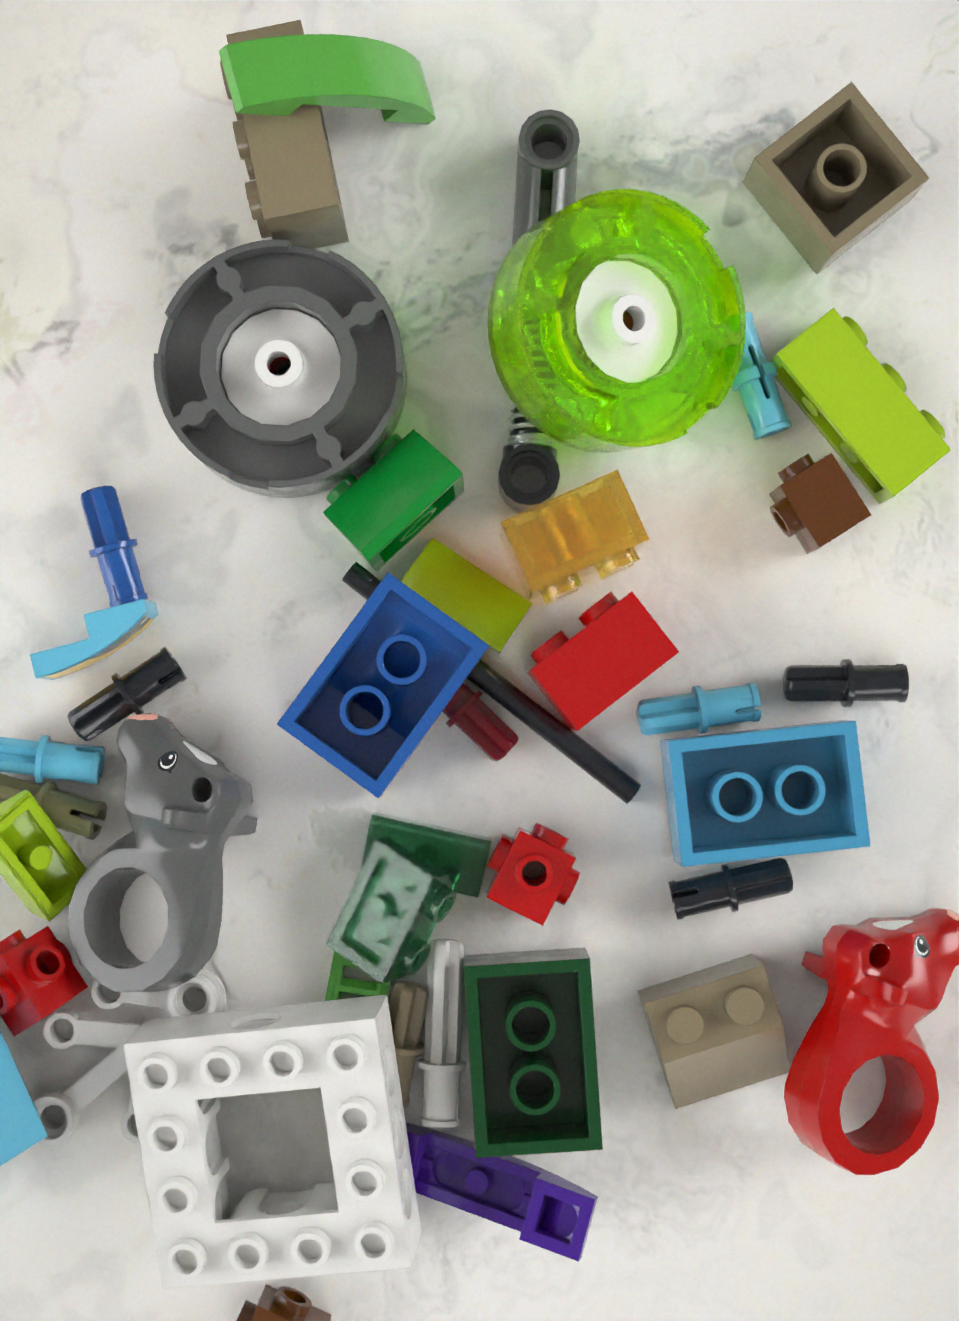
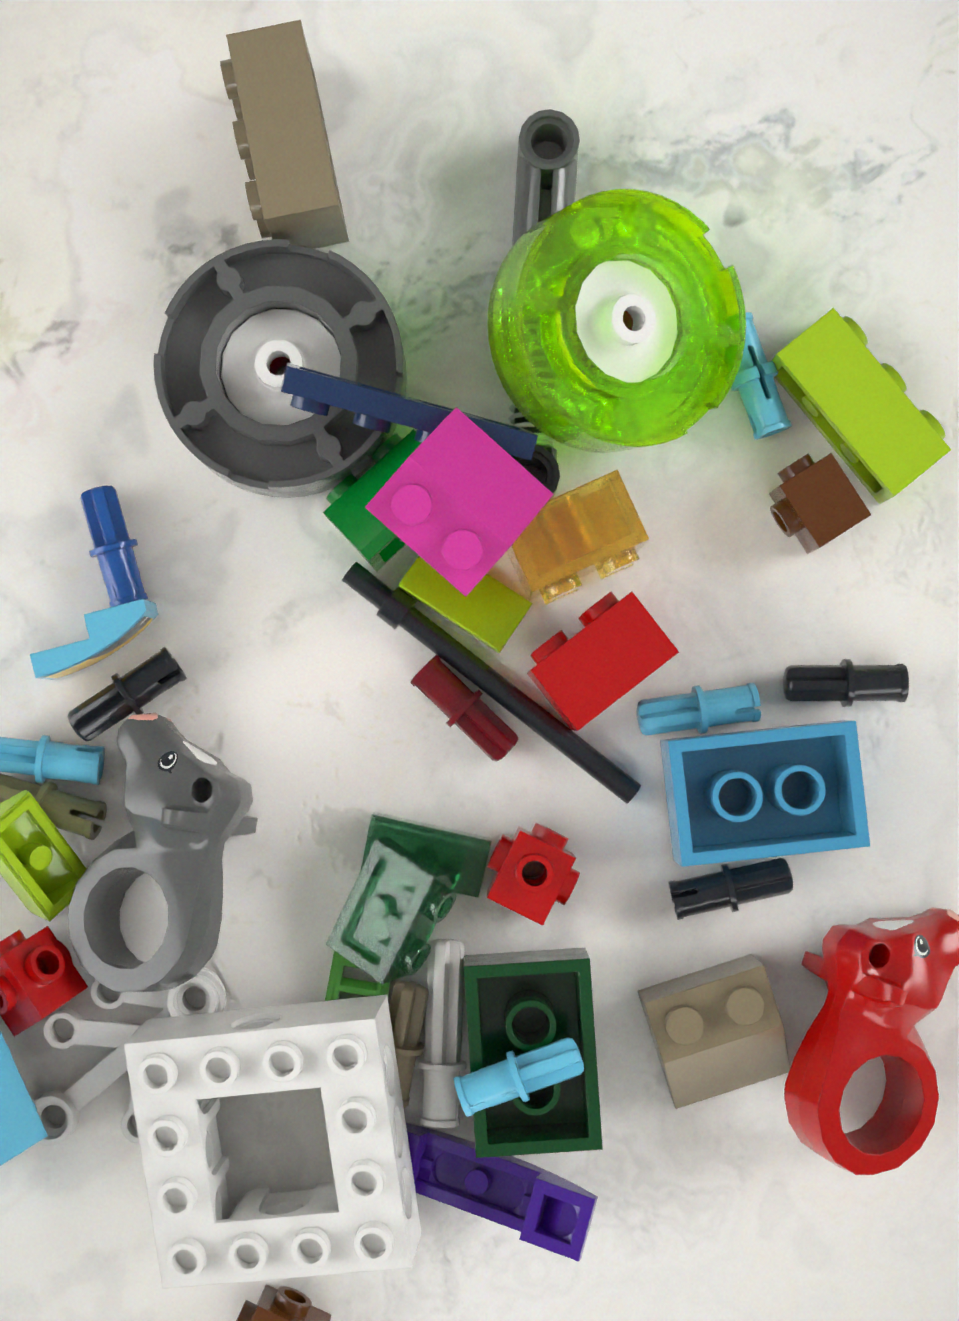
(326, 70): bright green slope -> none
(378, 408): none -> dark blue plate
(383, 685): blue slope -> none
(459, 501): none -> dark pink slope
(519, 1075): none -> medium azure axle
(834, 178): dark tan brick -> none

